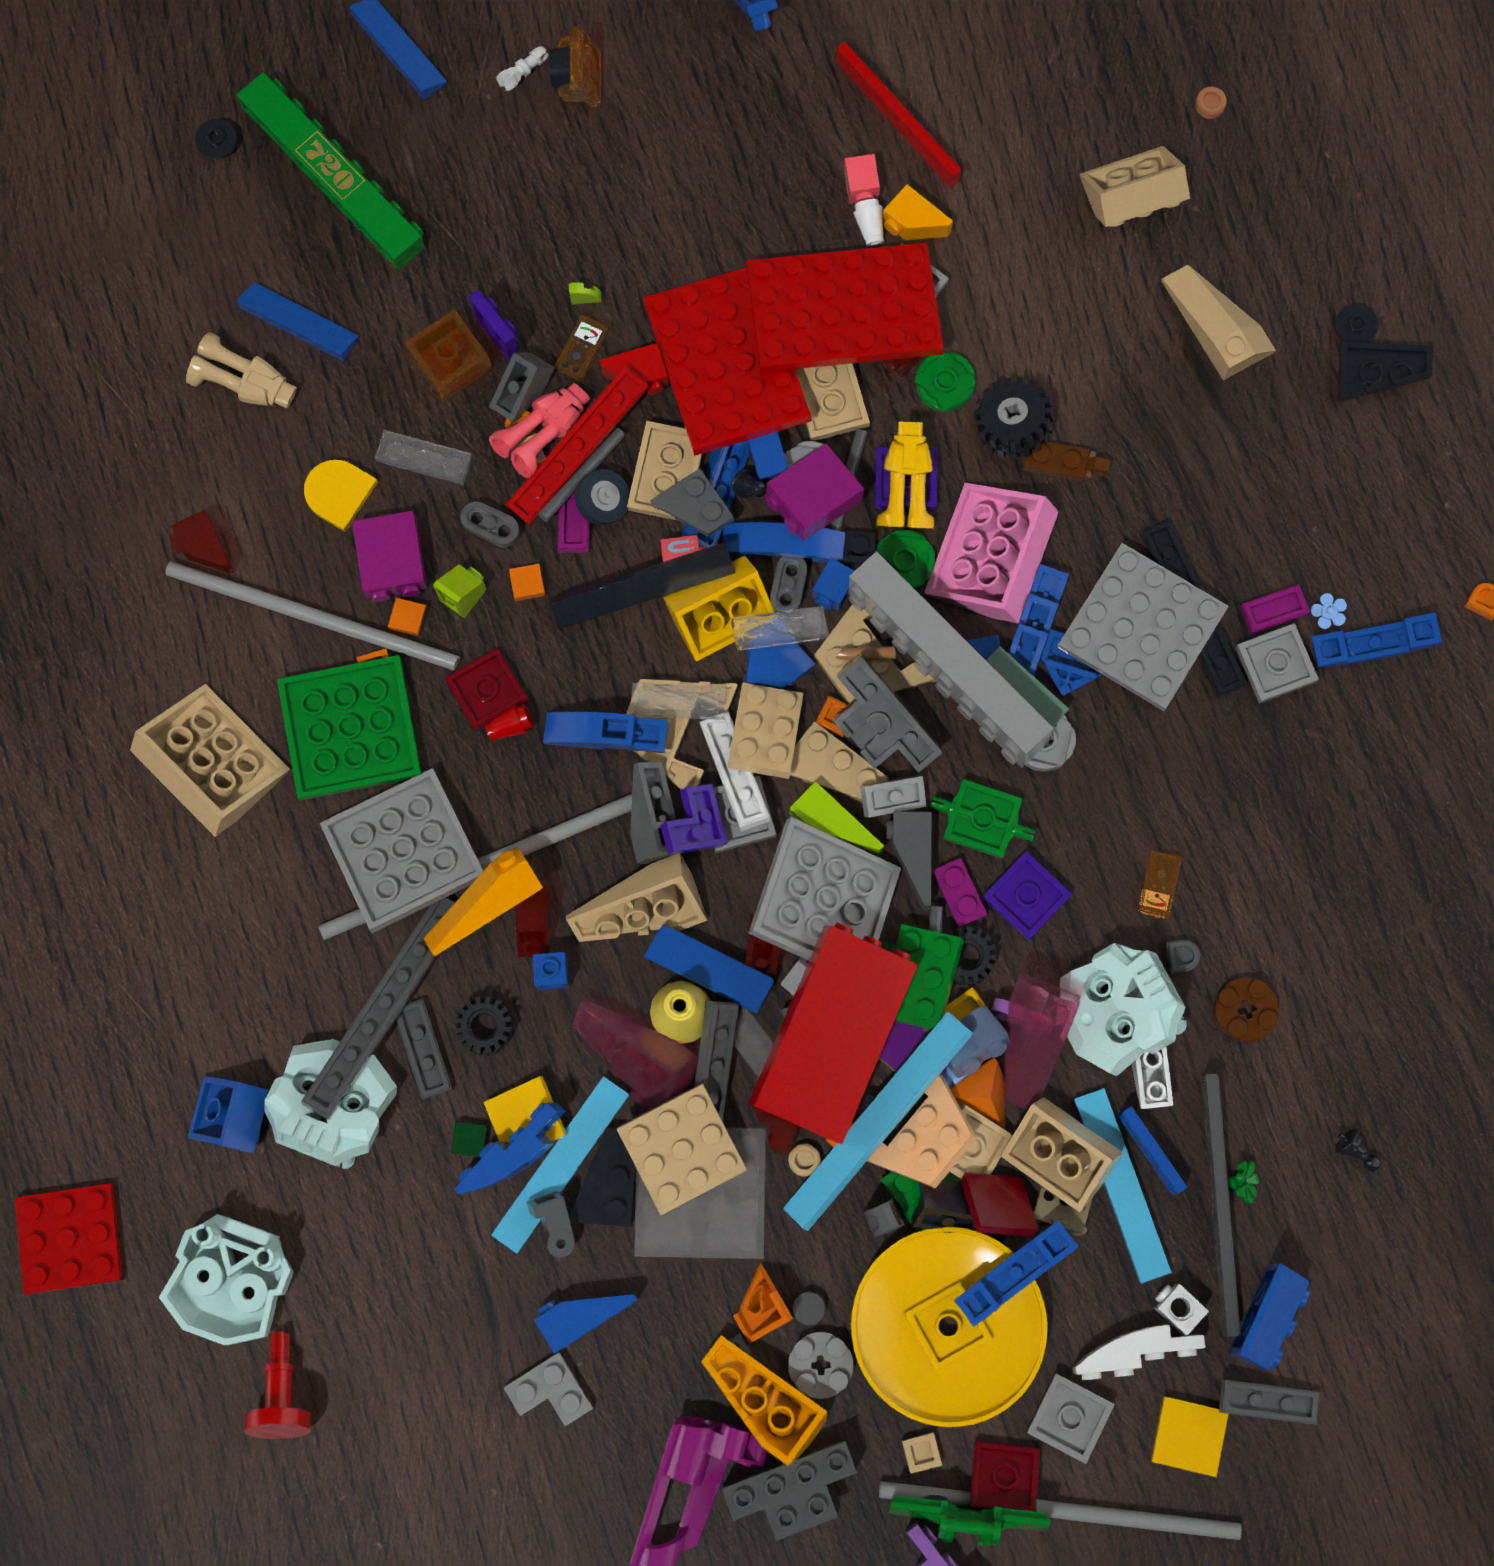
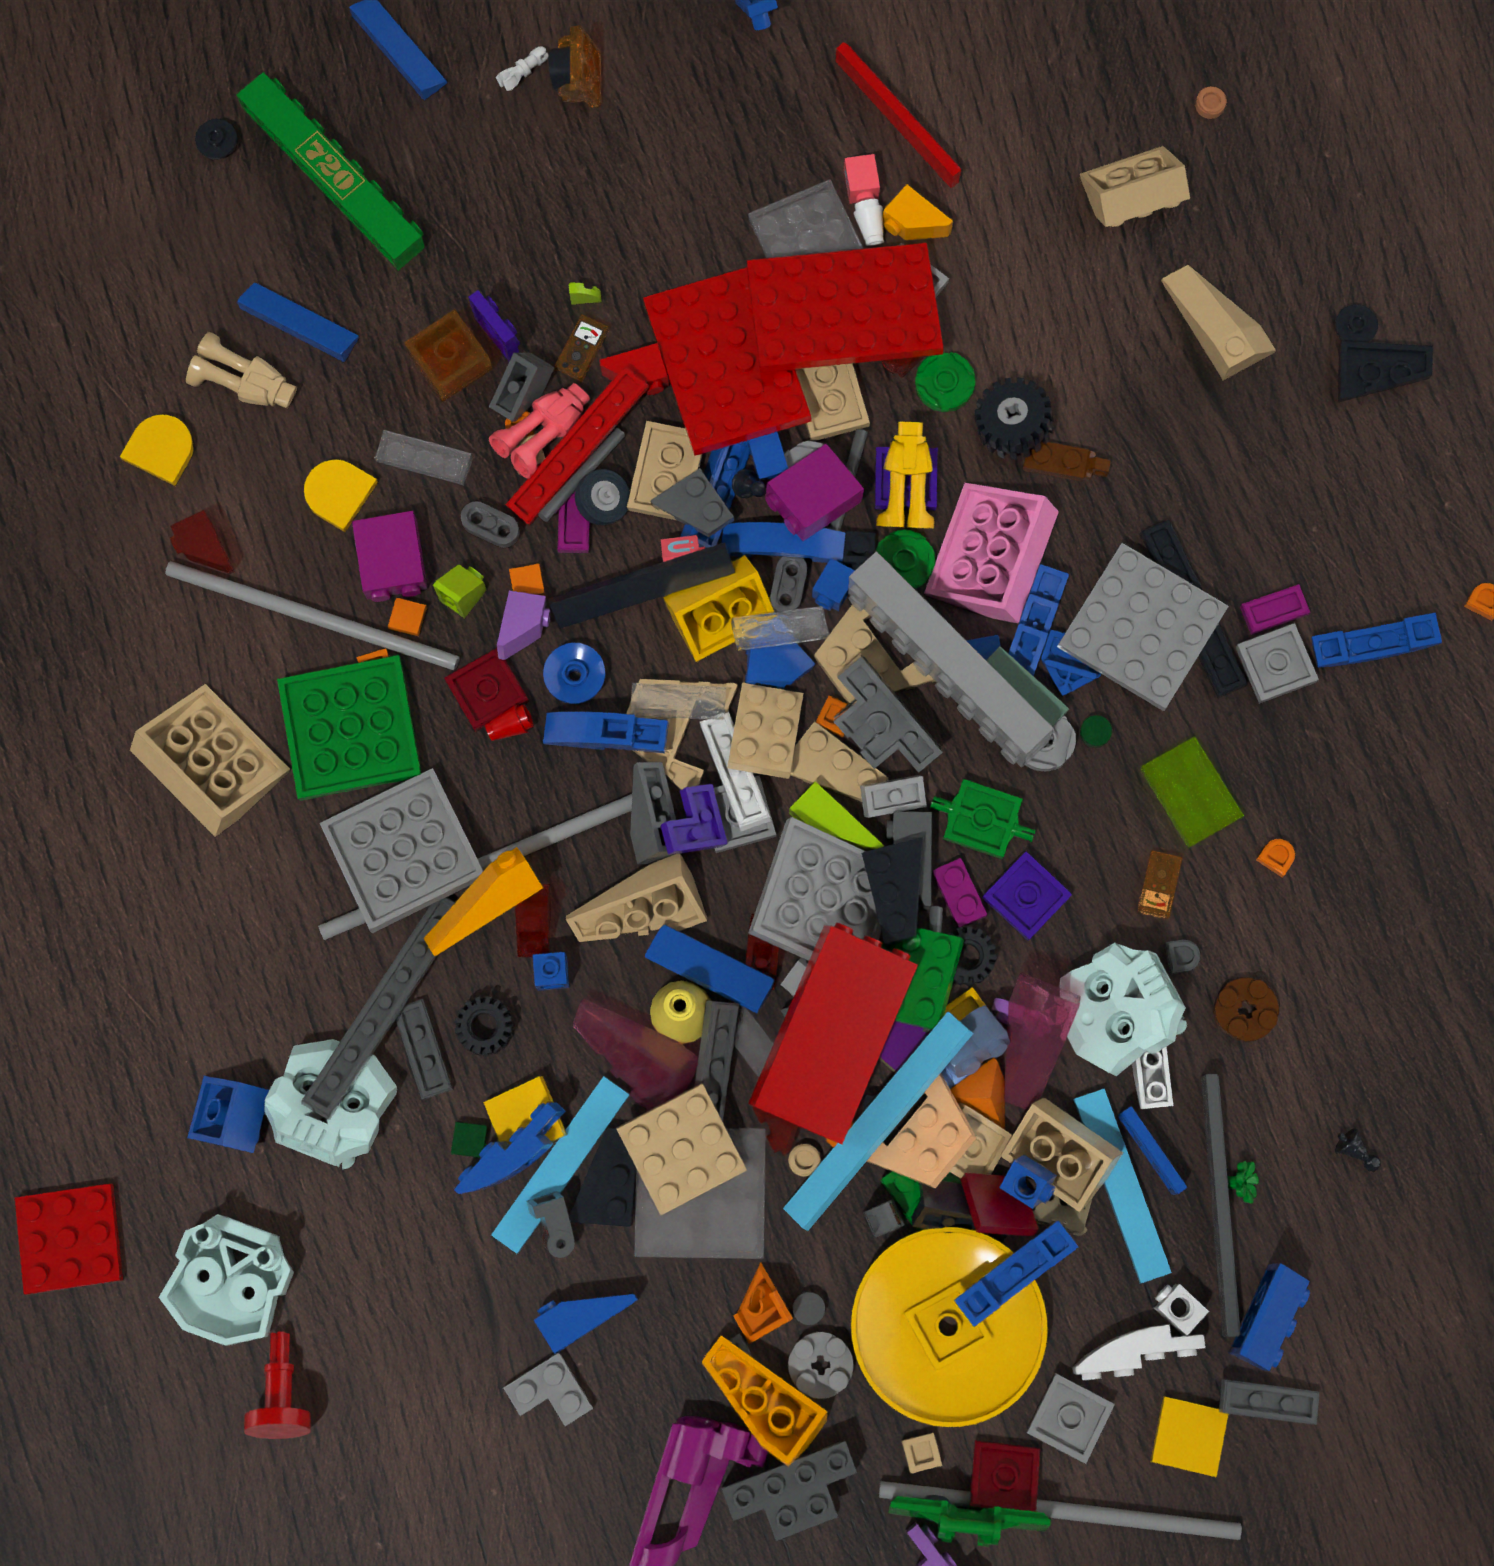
(160, 447): none -> yellow tile
(522, 622): none -> medium lavender slope
(572, 658): none -> blue dish
(805, 224): none -> clear plate
(868, 652): medium nougat piece -> none
(895, 887): none -> black wing
(1016, 1186): none -> blue brick
(1095, 731): none -> dark green tile
(1191, 792): none -> clear neon green plate
(1277, 856): none -> orange tile
(1329, 611): light blue plant -> none

